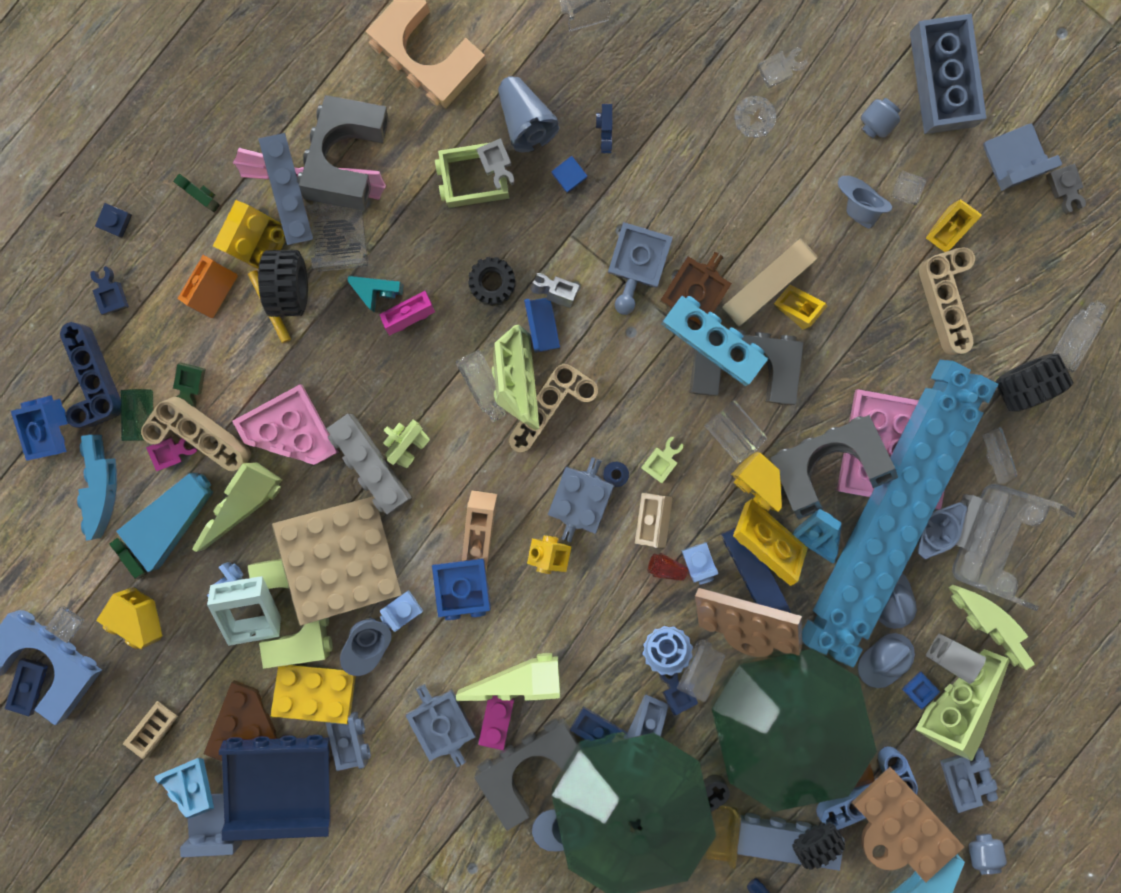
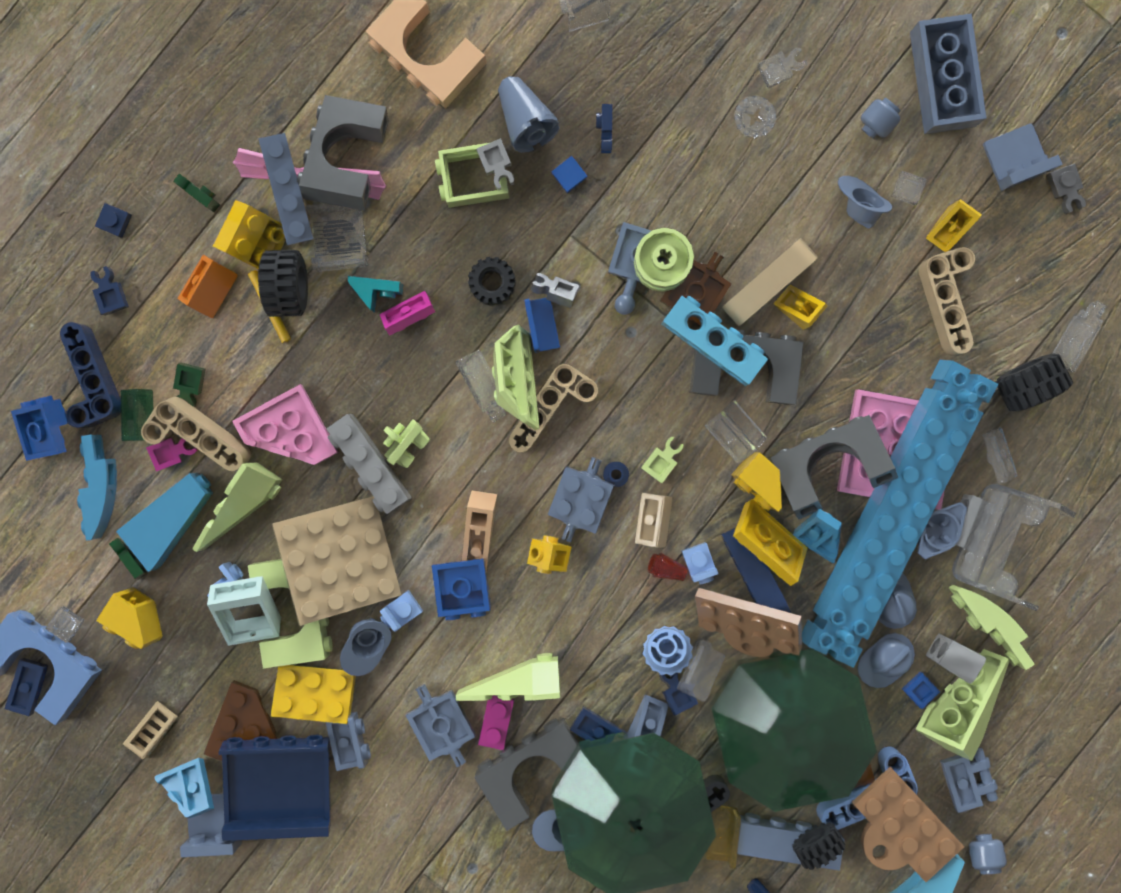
(666, 244): none -> yellowish green wheel

